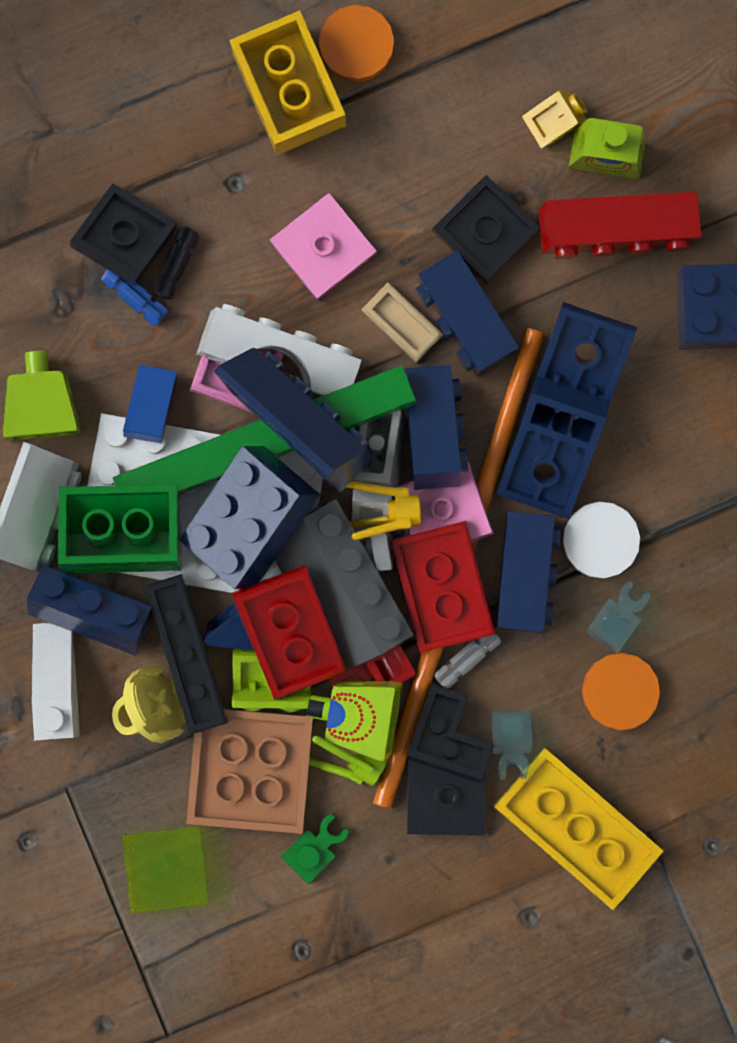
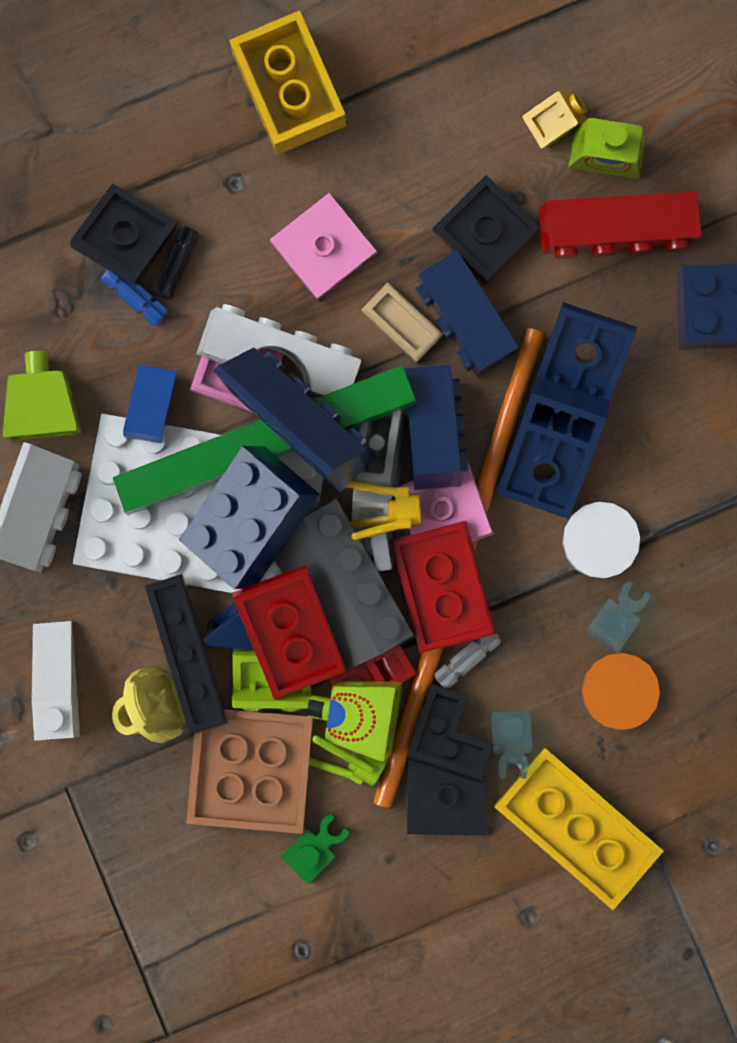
(89, 610): dark blue brick -> none
(119, 529): green slope -> none
(165, 869): clear neon green plate -> none
(356, 43): orange tile -> none
(527, 572): dark blue brick -> none

